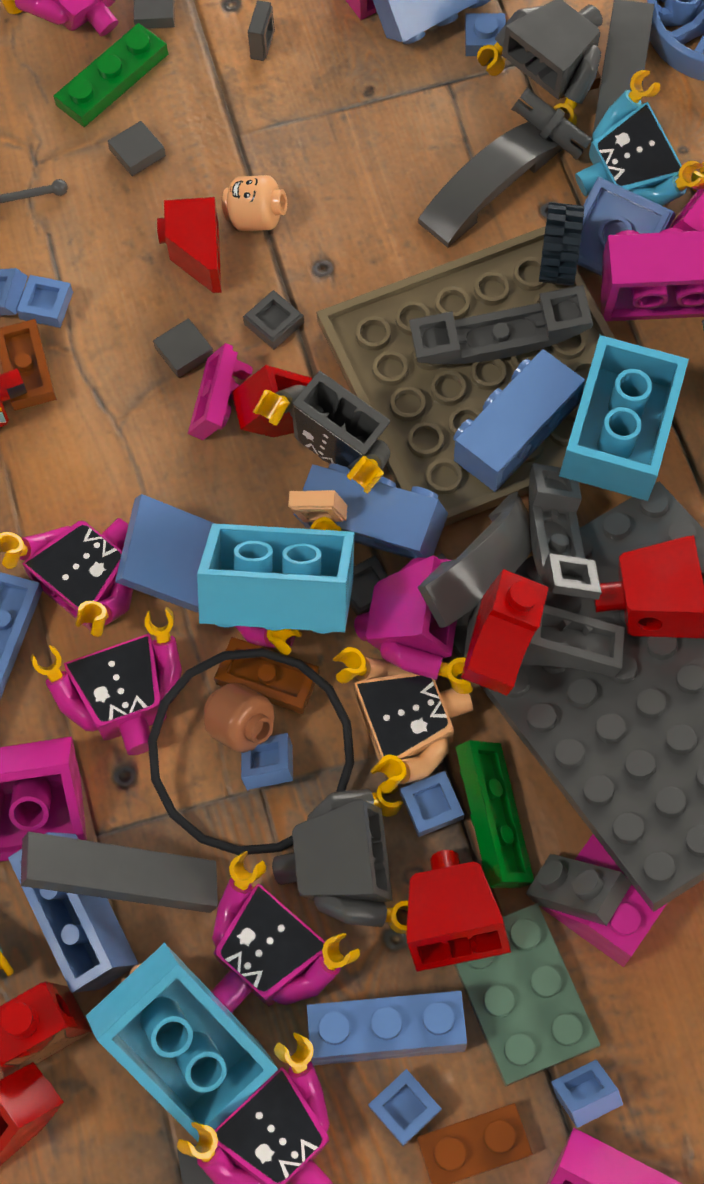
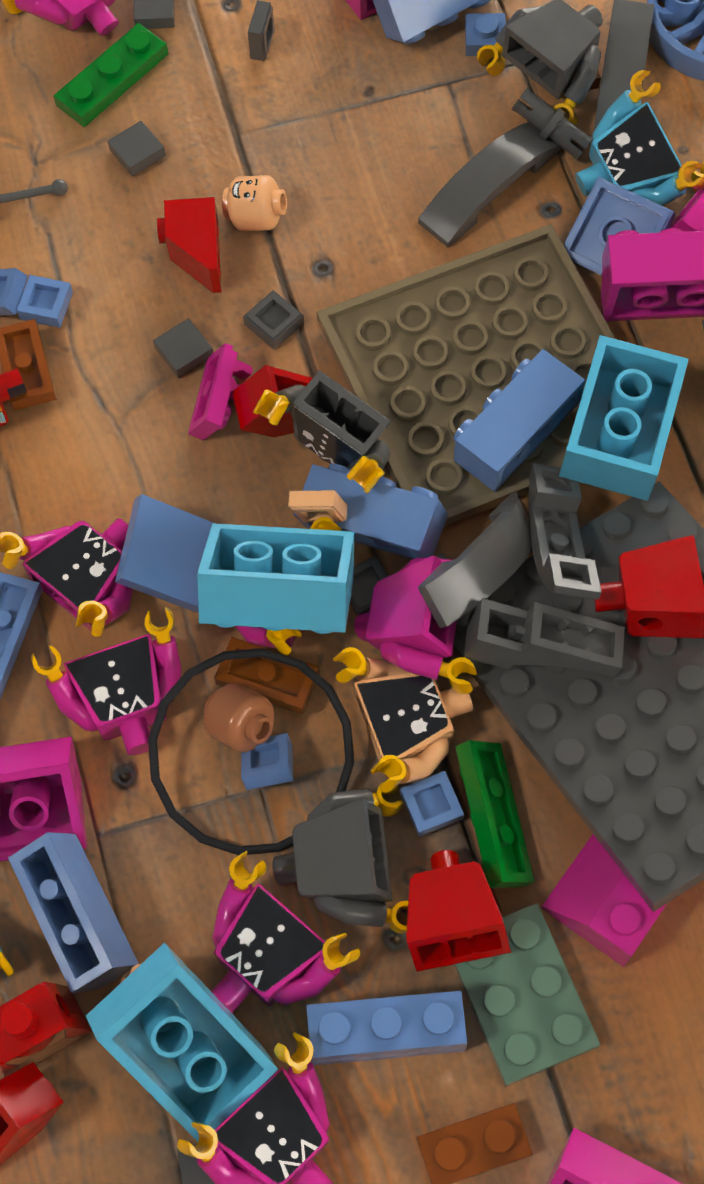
(118, 872): dark grey tile -> none
(404, 1107): medium blue plate -> none
(503, 631): red arch -> none
(504, 332): dark grey slope -> none
(561, 243): black bush -> none
(578, 889): dark grey plate -> none
(587, 1093): medium blue plate -> none

